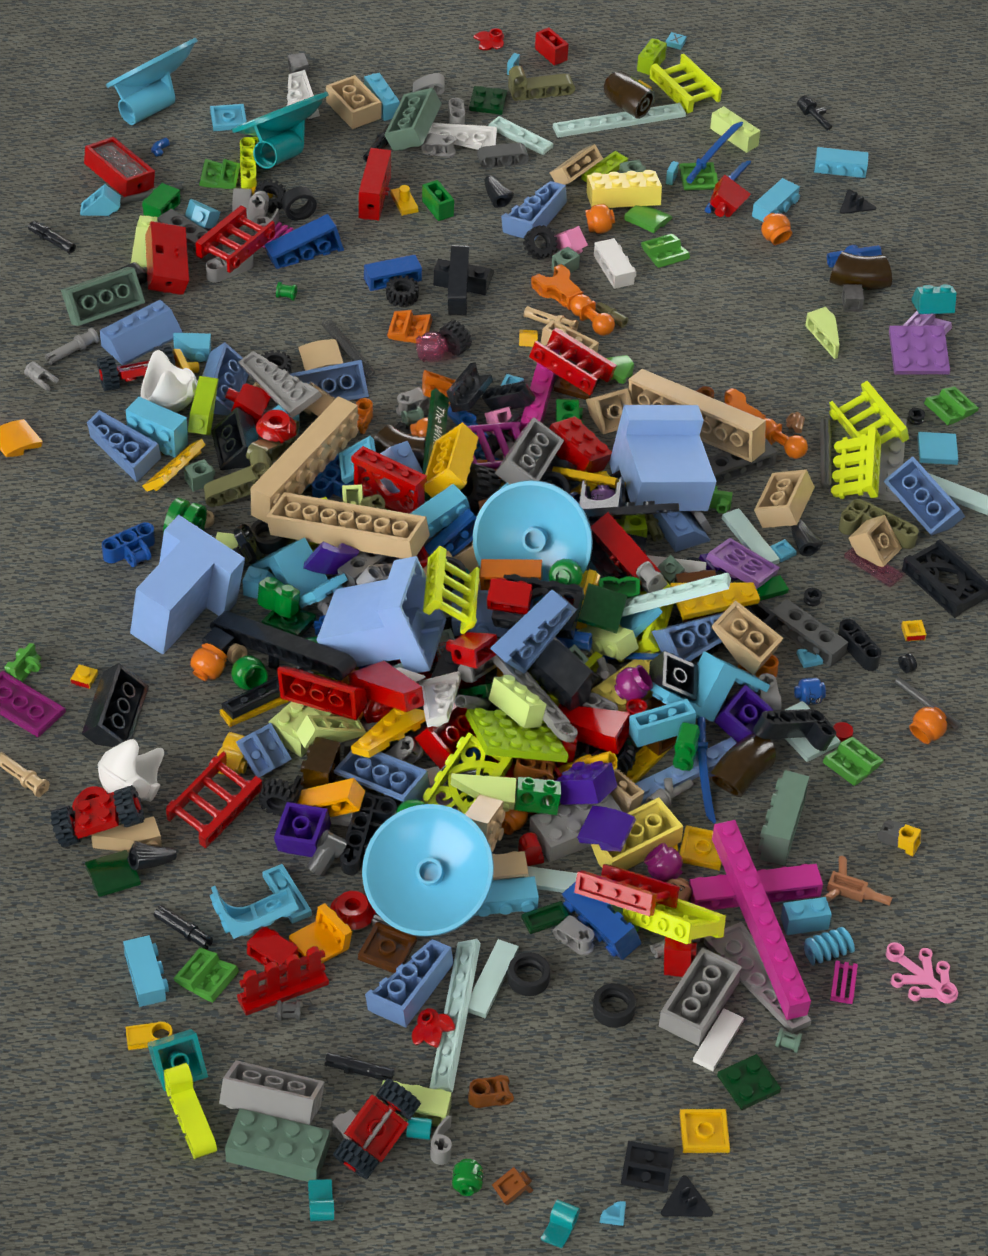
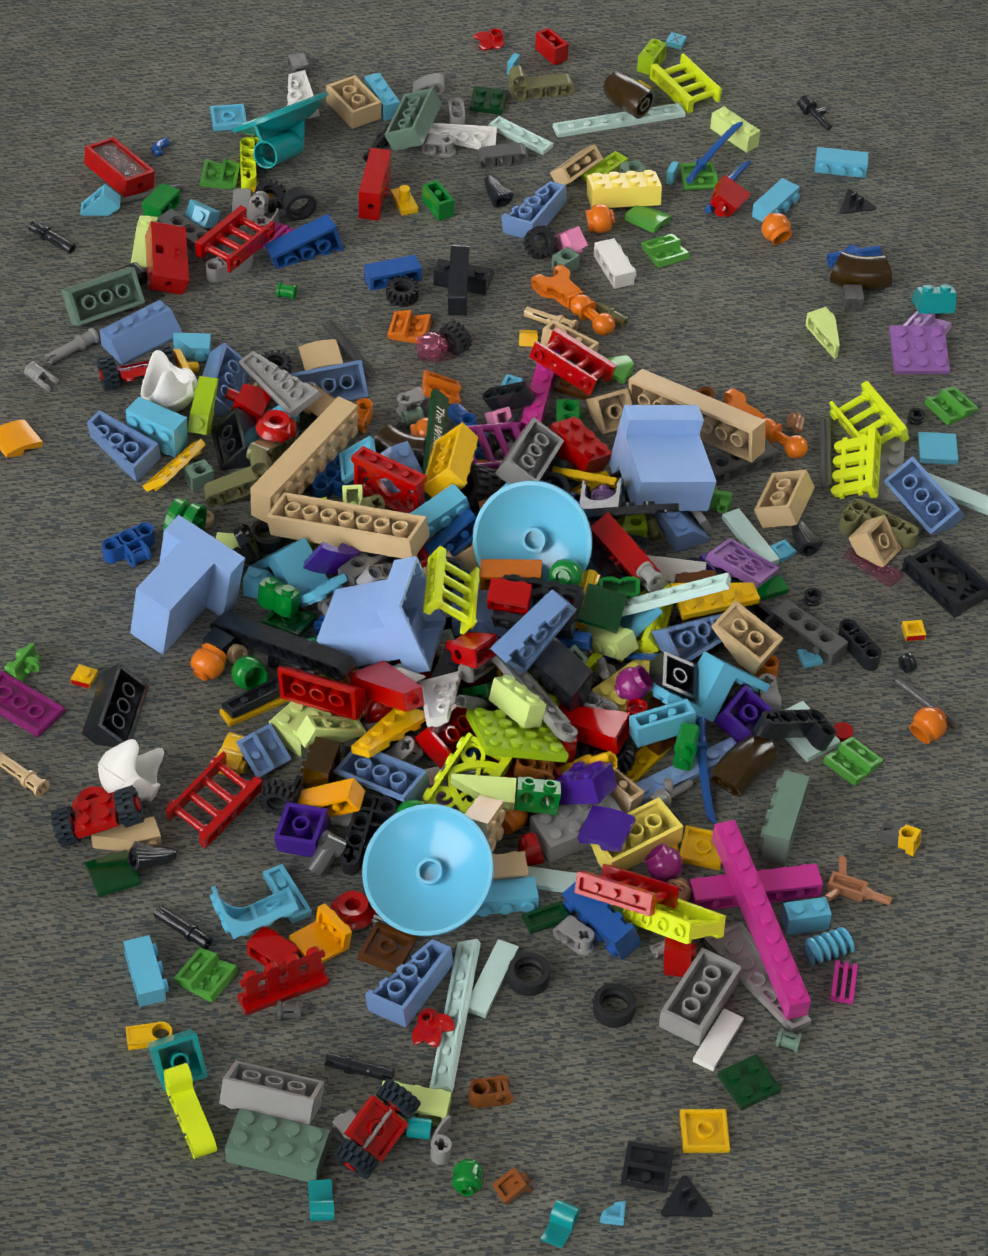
(150, 84): medium azure dish -> none
(468, 388): black fence -> none
(670, 568): sand green brick -> none
(810, 691): blue head -> none
(922, 976): bright pink plant -> none

